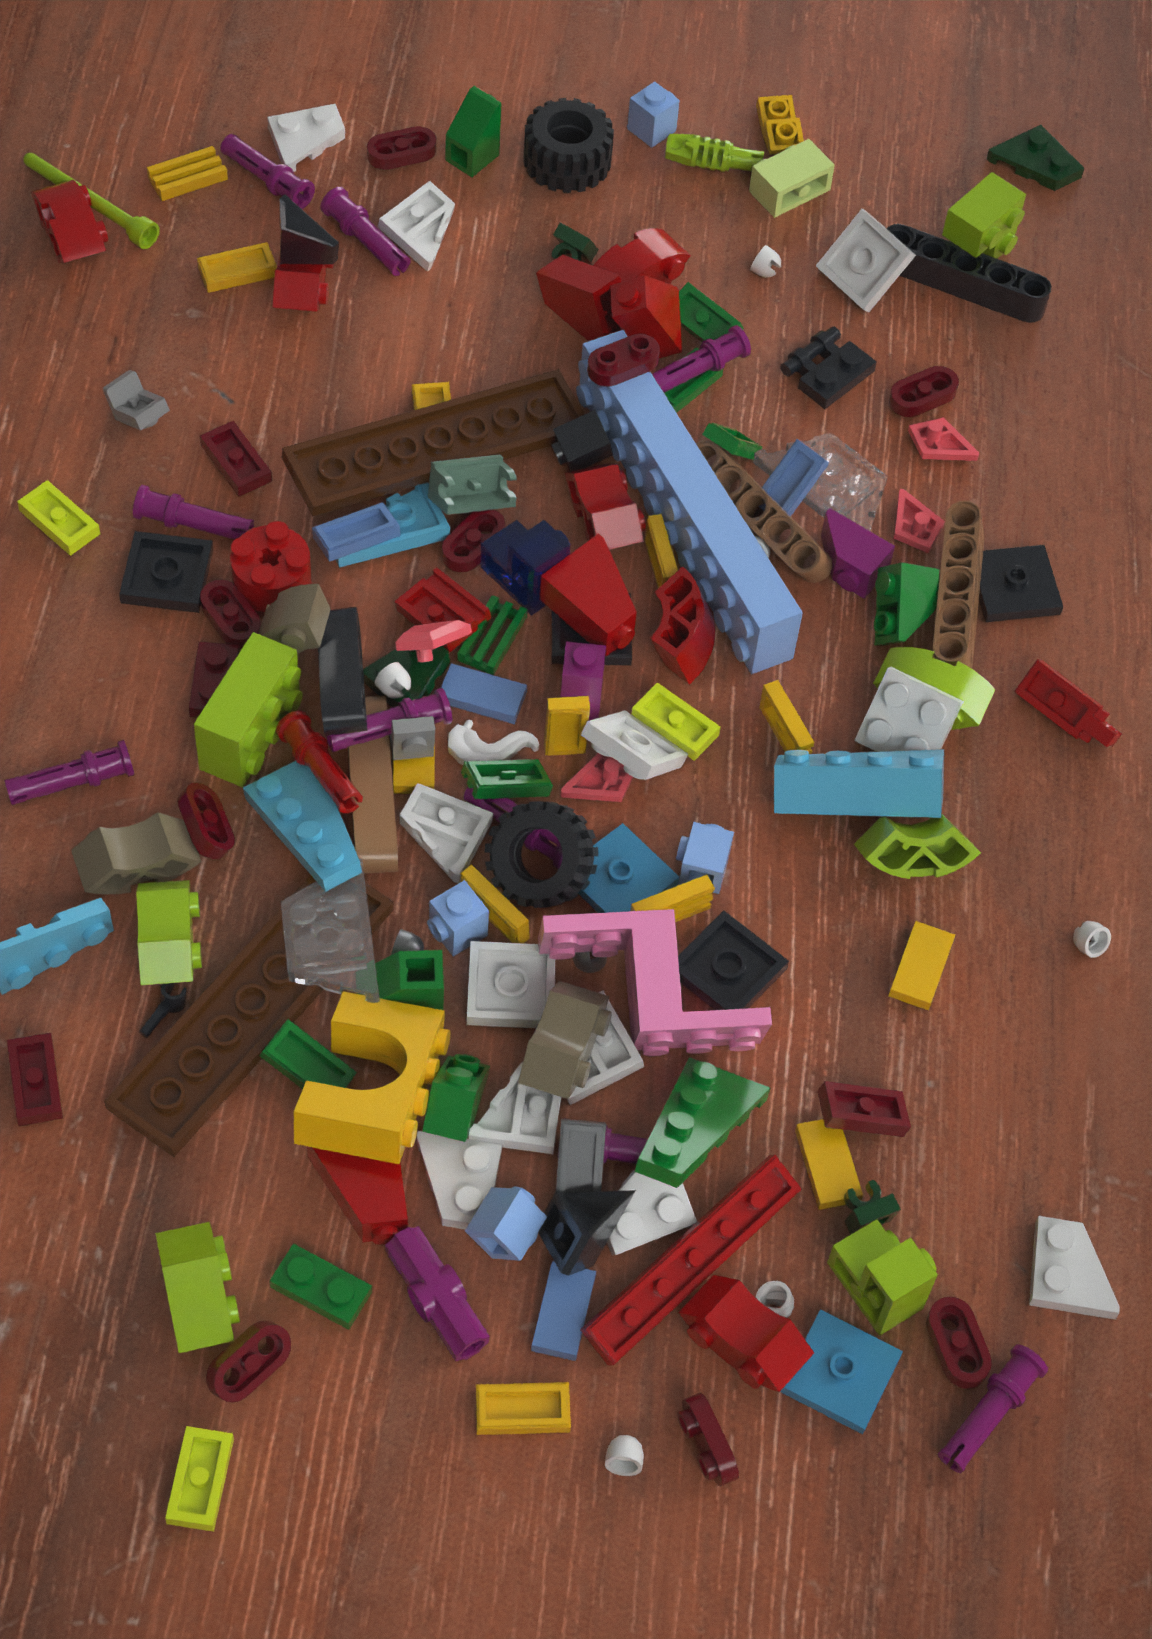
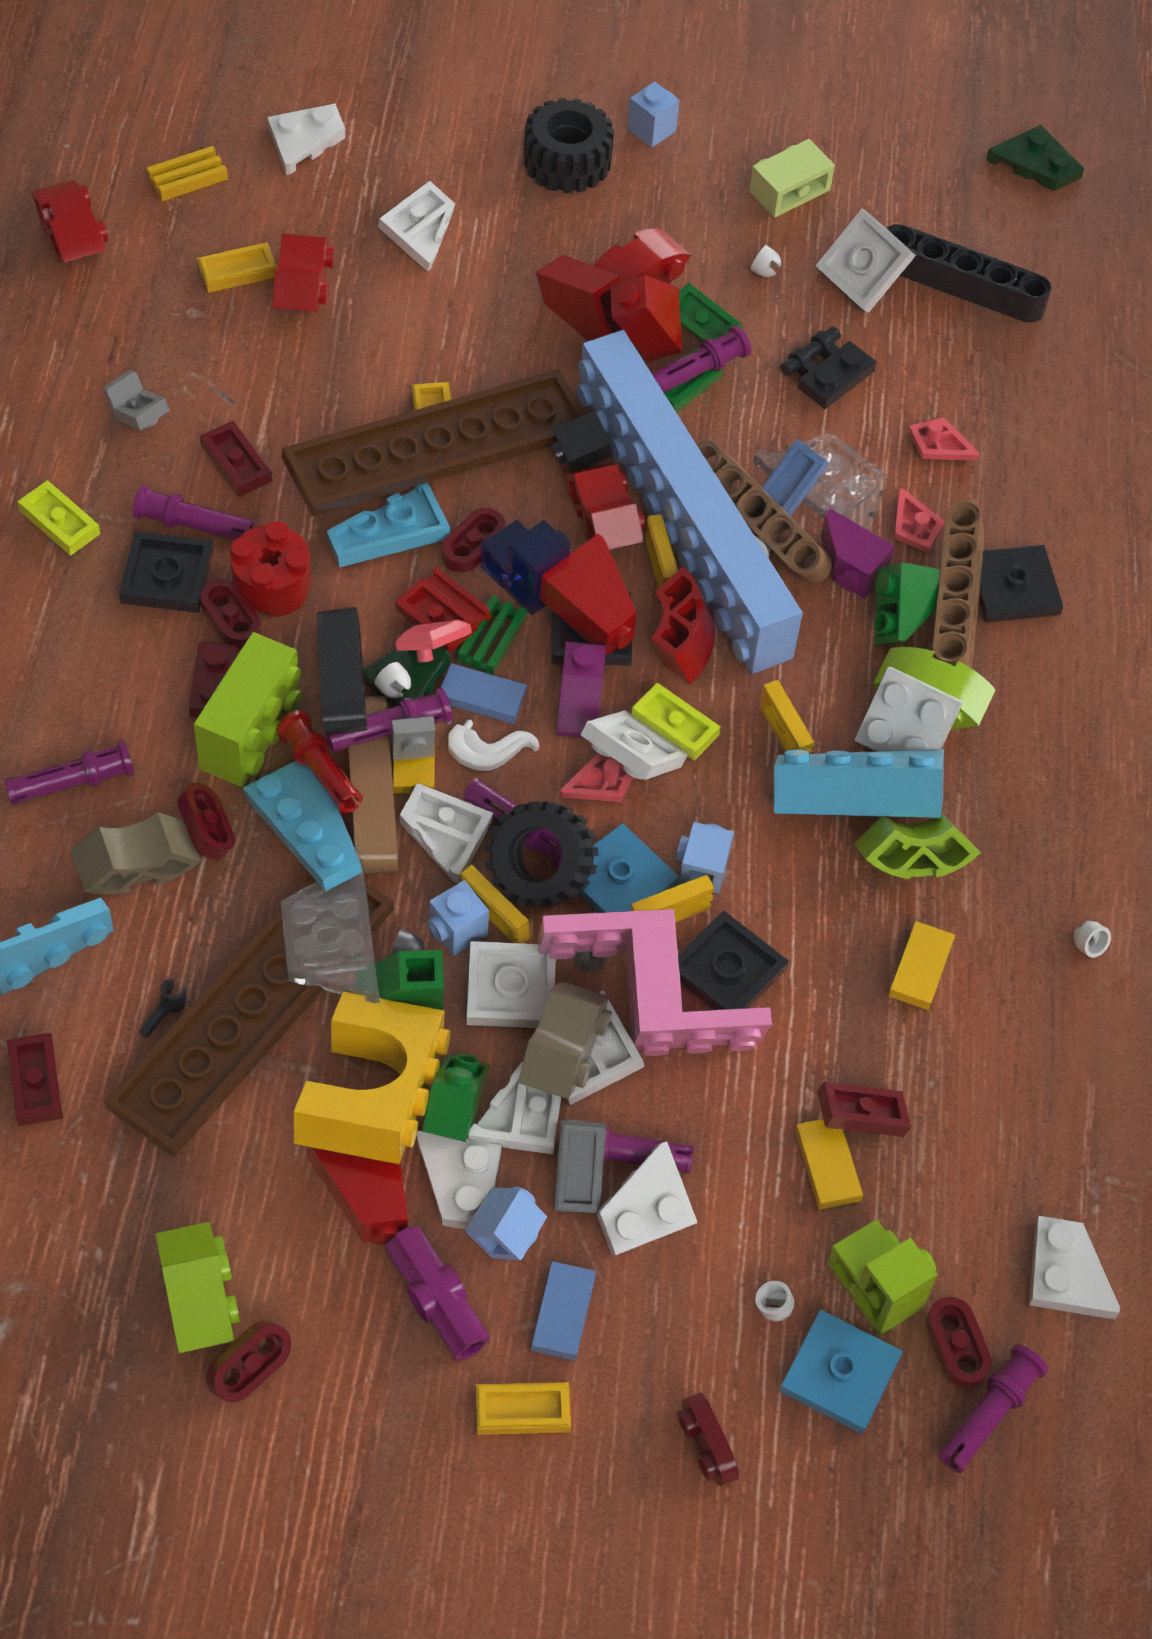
(140, 230): lime piece -> none
(166, 932): lime brick -> none
(199, 1478): neon yellow plate -> none
(278, 178): magenta pin -> none
(297, 617): dark tan brick -> none
(303, 238): black slope -> none
(305, 1059): green tile -> none
(321, 1286): green plate -> none
(355, 221): magenta pin -> none
(356, 531): medium blue tile -> none
(401, 147): dark red plate -> none
(471, 484): sand green hinge -> none
(474, 133): green slope -> none
(507, 779): green tile -> none
(564, 725): yellow tile -> none
(573, 243): dark green tile -> none
(581, 1226): black slope -> none
(624, 1456): white hinge -> none
(627, 359): dark red plate -> none
(690, 1260): red tile -> none
(696, 1119): green wing -> none
(710, 153): lime hinge -> none
(731, 440): green tile -> none
(745, 1333): red brick -> none
(778, 122): yellow slope -> none
(865, 1212): dark green tile -> none
(918, 394): dark red plate -> none
(986, 218): lime brick -> none
(1066, 704): red hinge -> none

